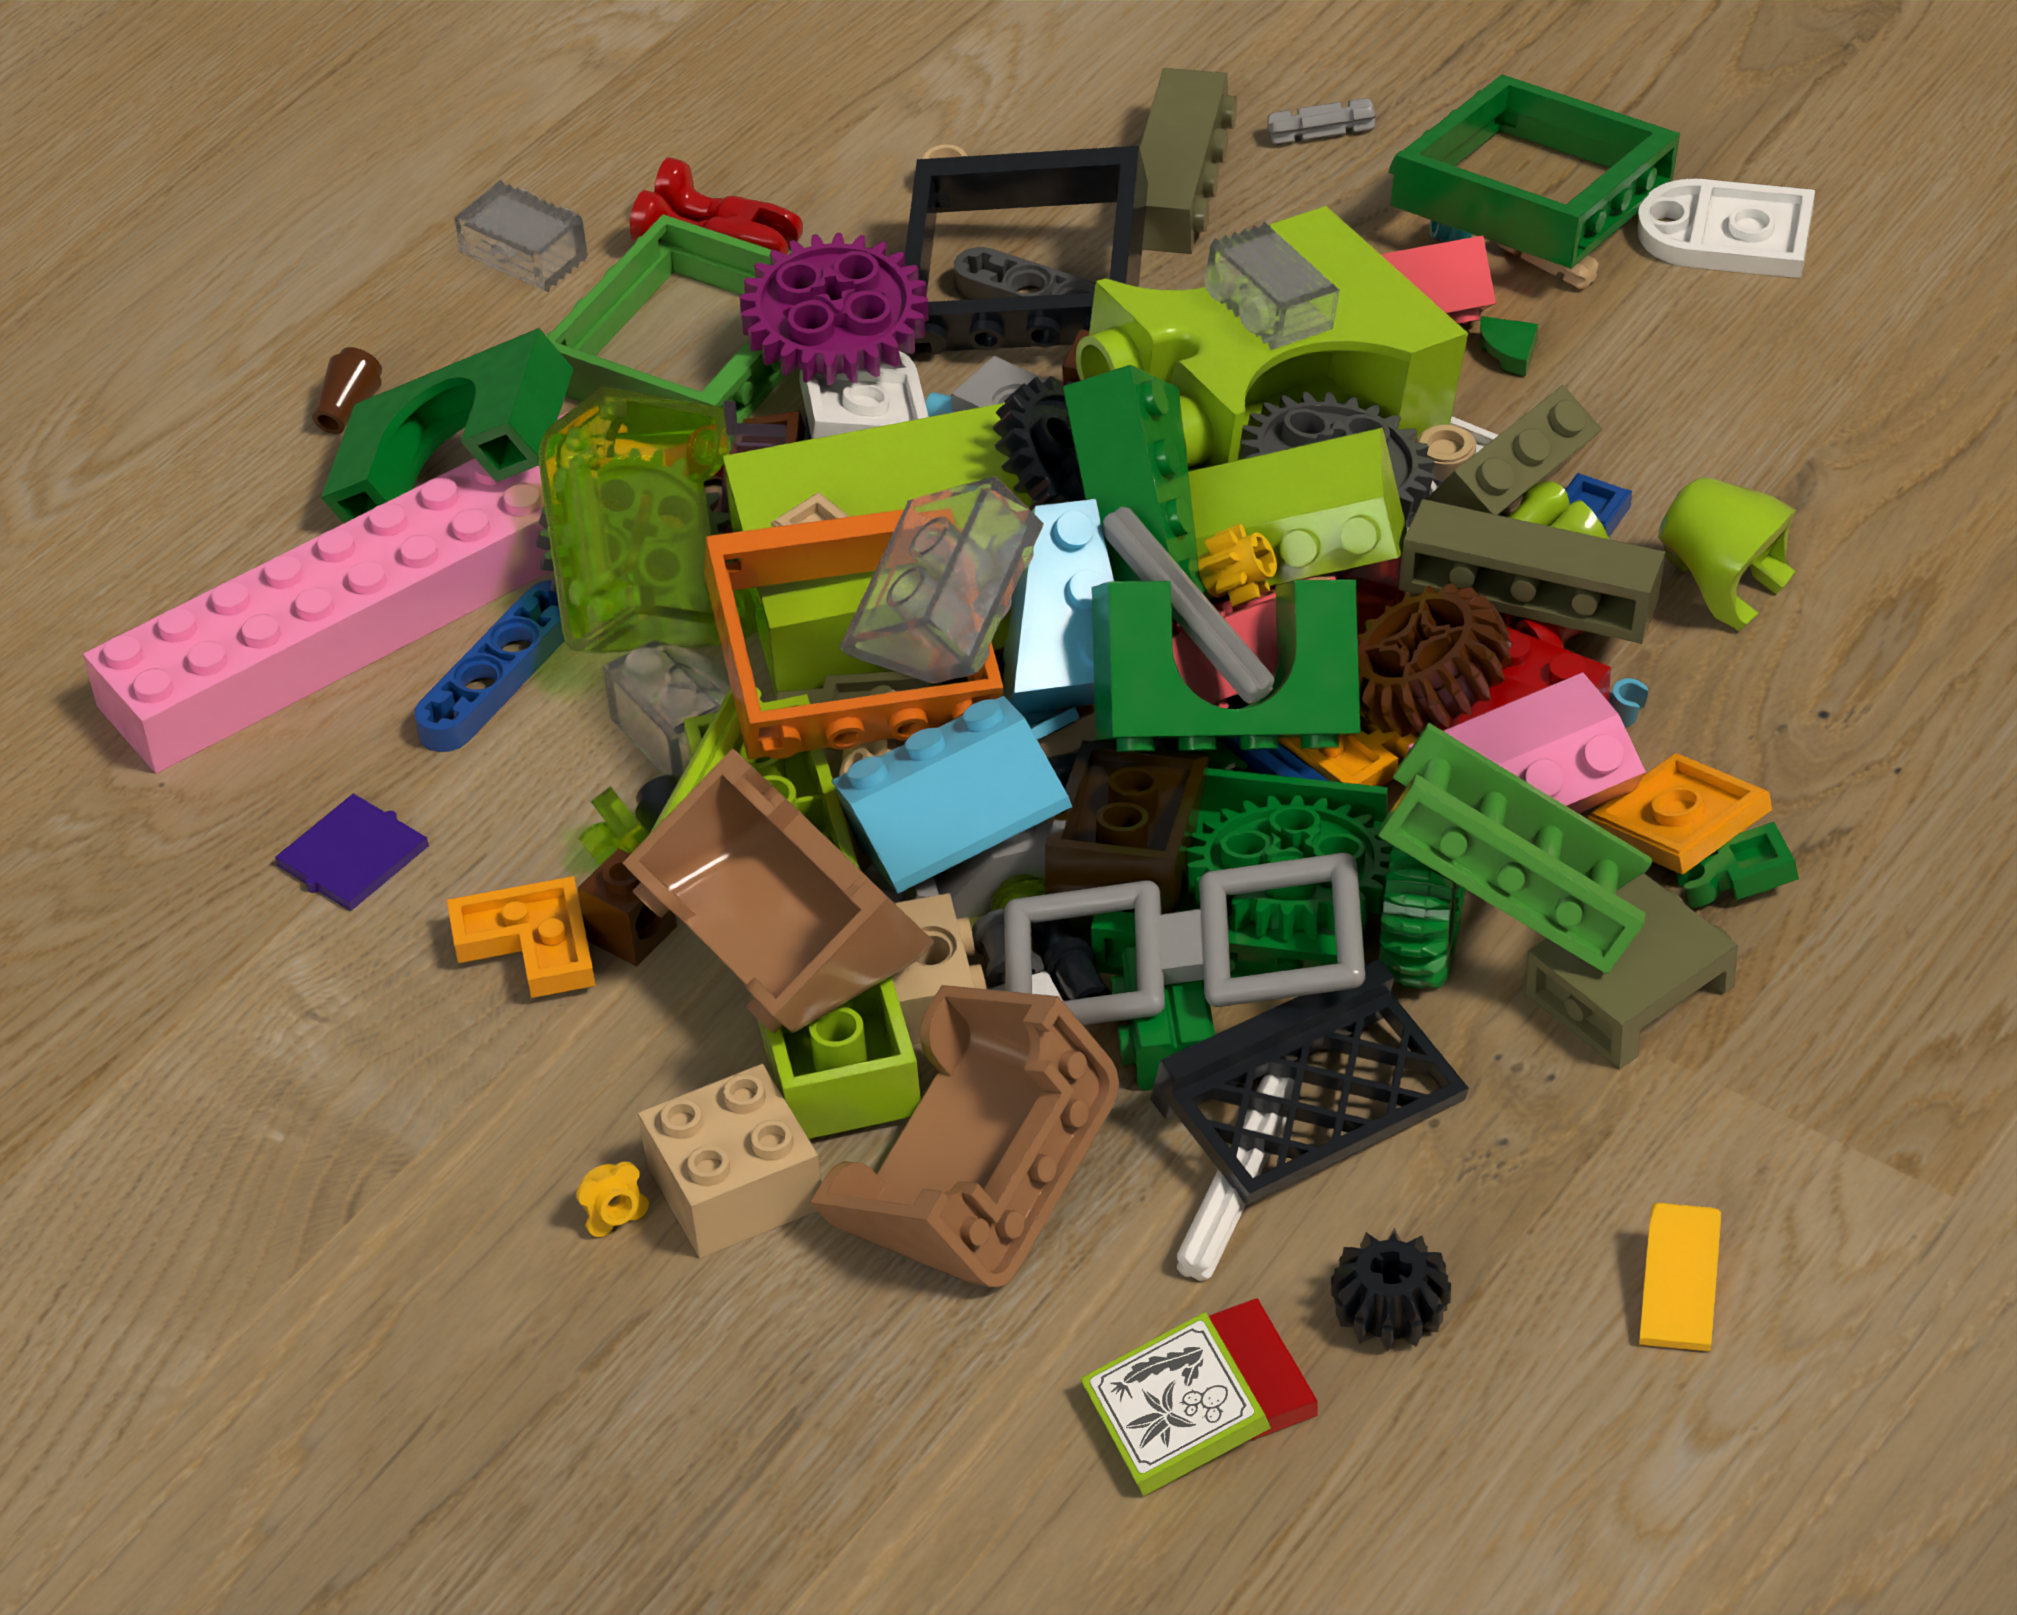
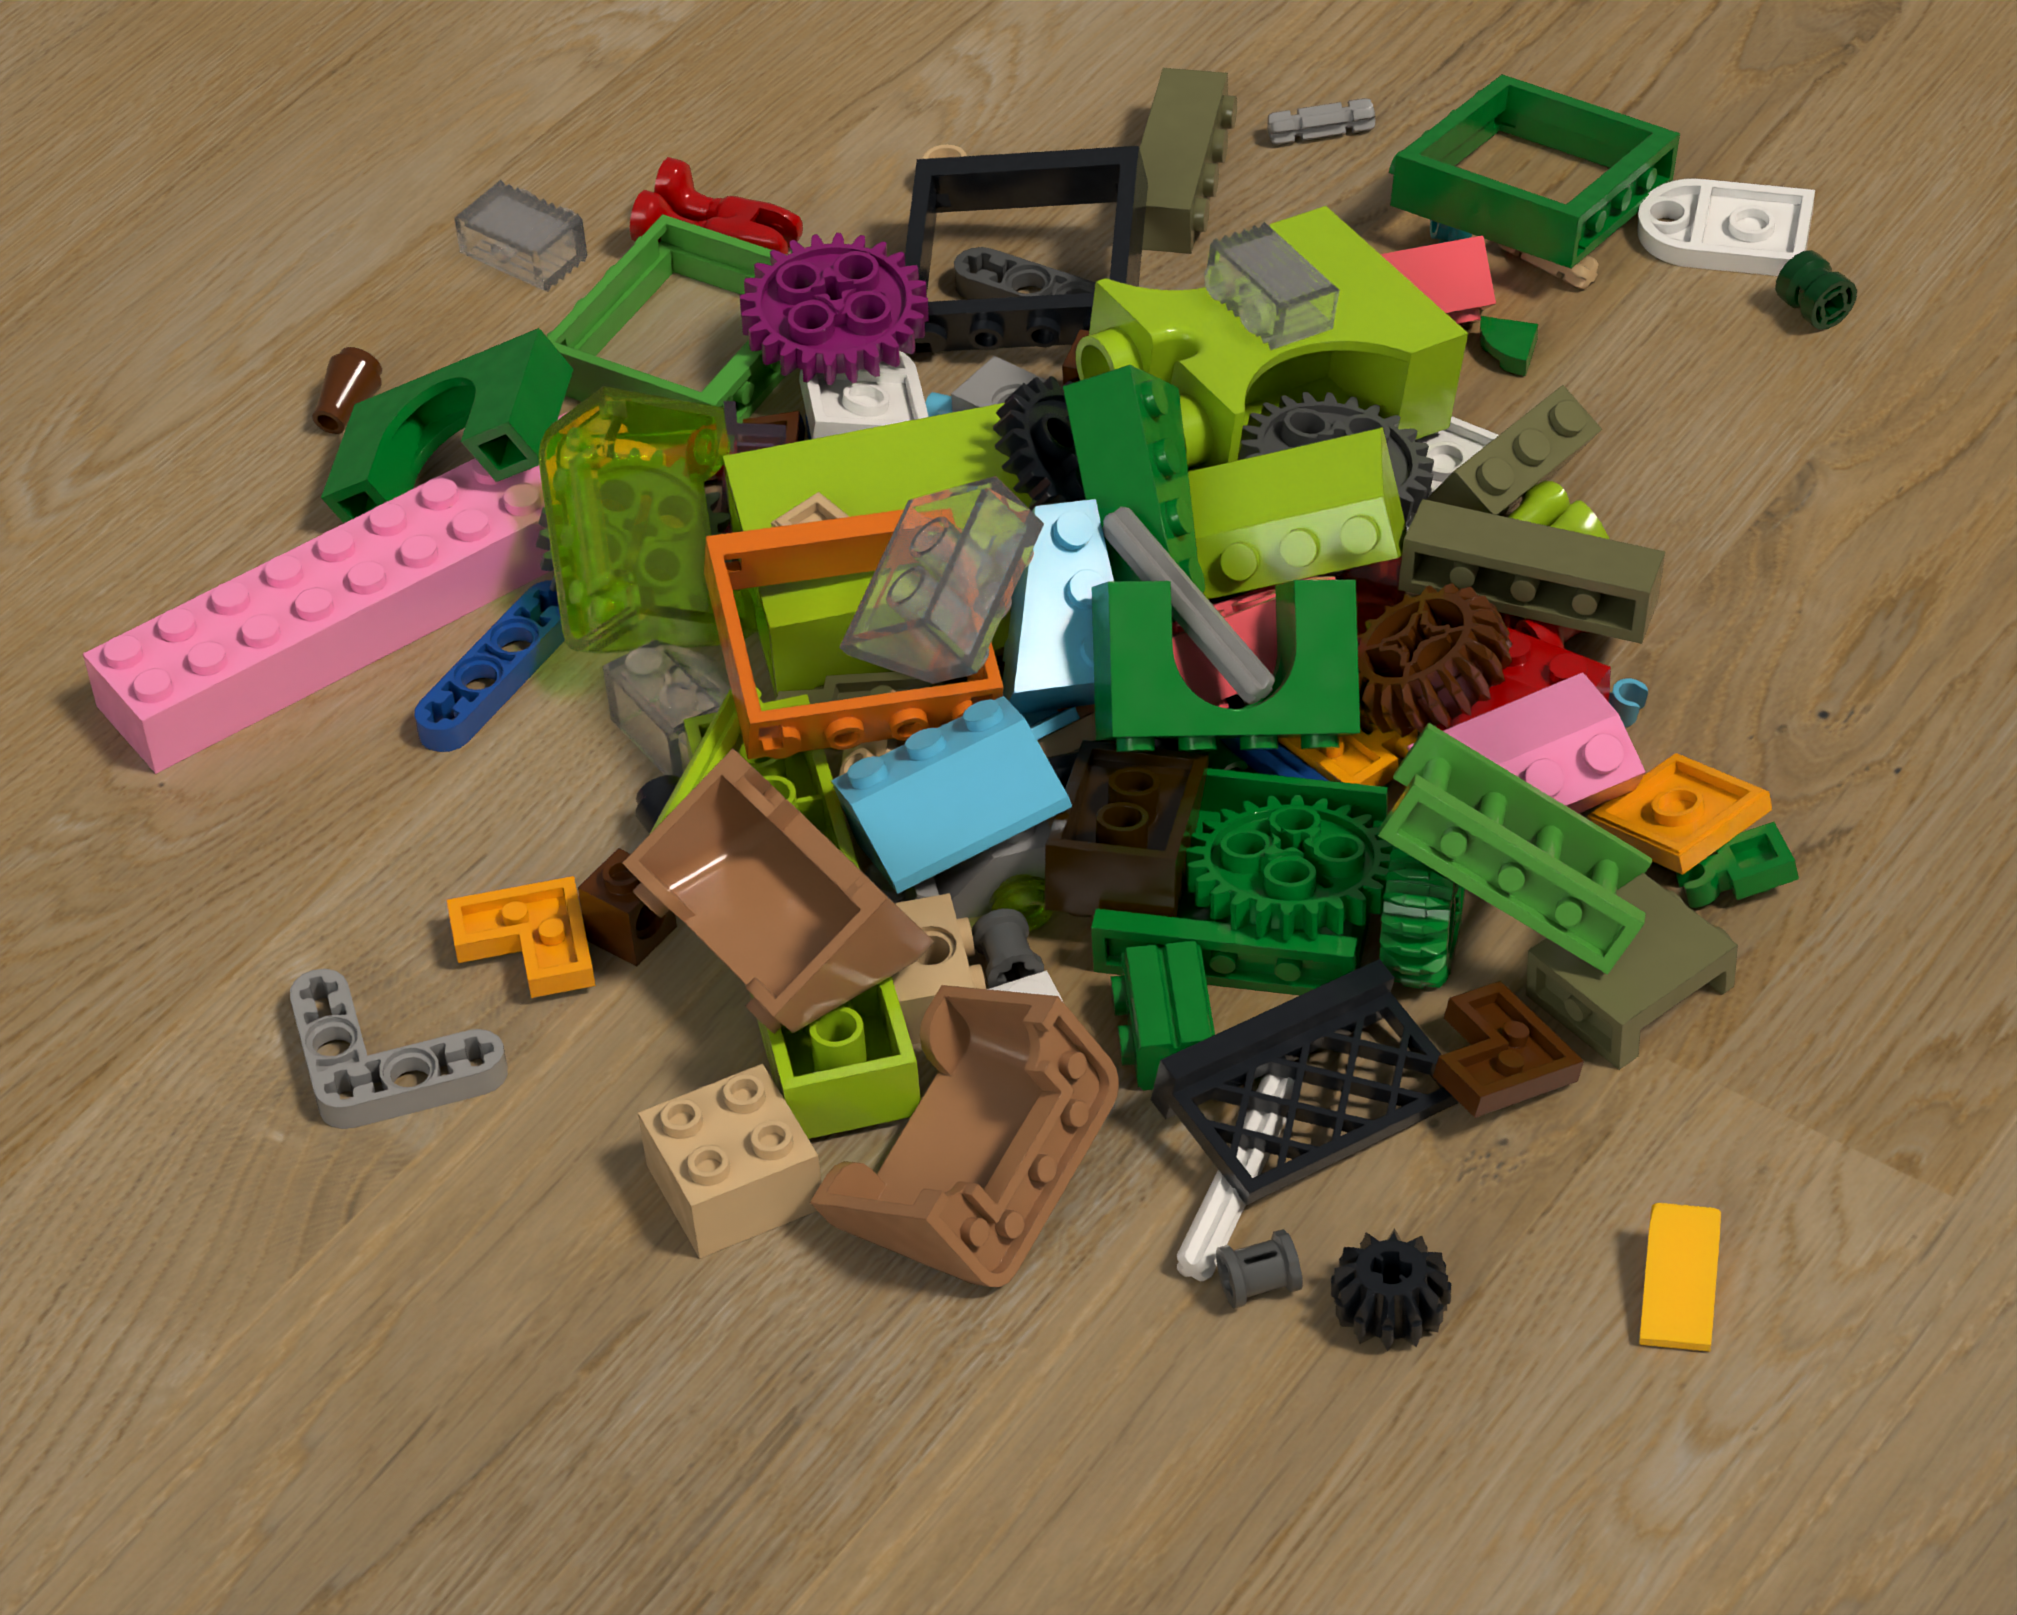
(351, 851): dark purple piece -> none
(359, 1072): none -> light grey beam
(604, 1184): yellow plate -> none
(618, 831): clear neon green tile -> none
(1068, 959): black pin -> none
(1175, 1403): tile -> none
(1195, 942): light grey bar -> none
(1237, 565): yellow gear -> none
(1259, 1268): none -> dark grey bush
(1266, 1365): red tile -> none
(1449, 448): tan tile -> none
(1508, 1054): none -> reddish brown plate
(1604, 499): blue tile -> none
(1722, 532): lime piece -> none
(1823, 295): none -> dark green wheel

